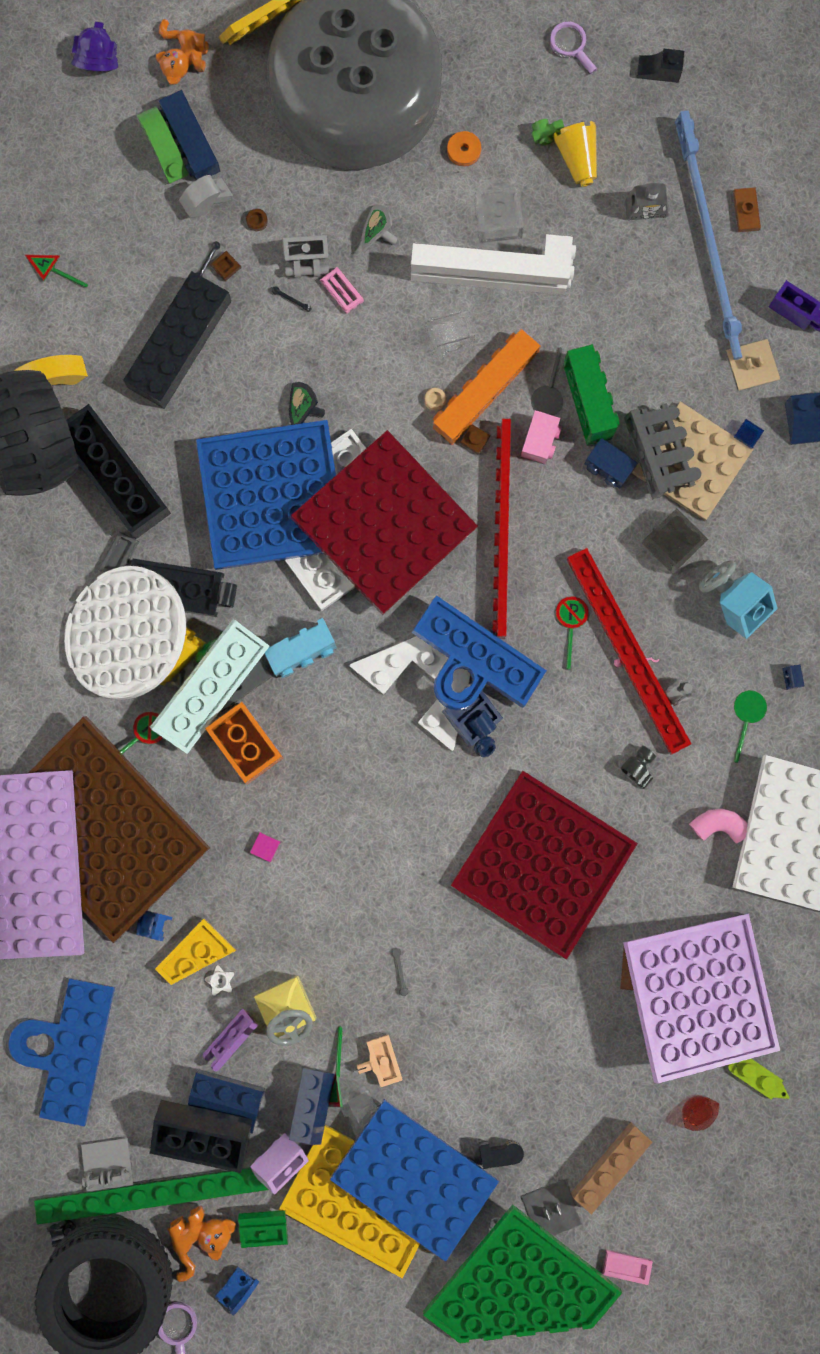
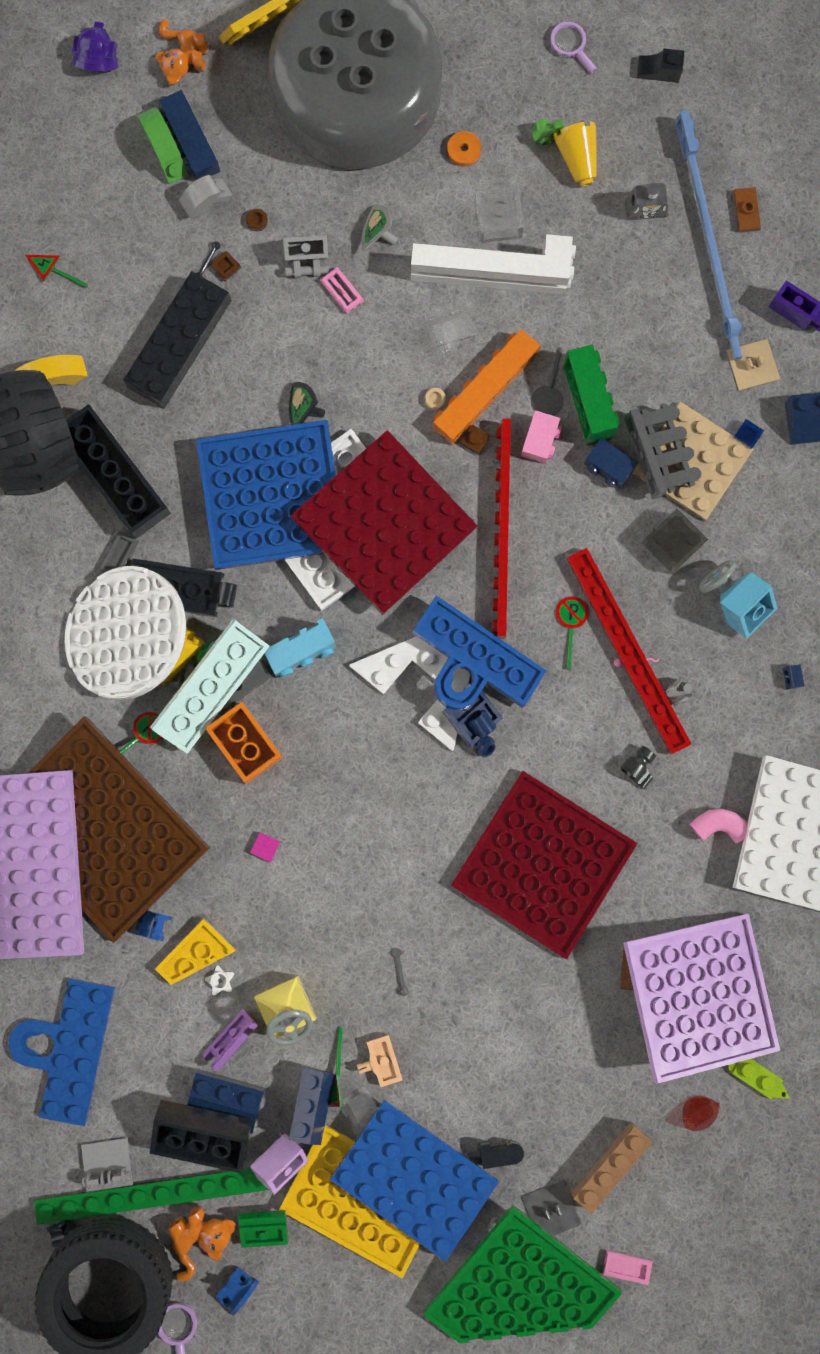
(275, 290): black hinge -> none
(750, 708): green piece -> none

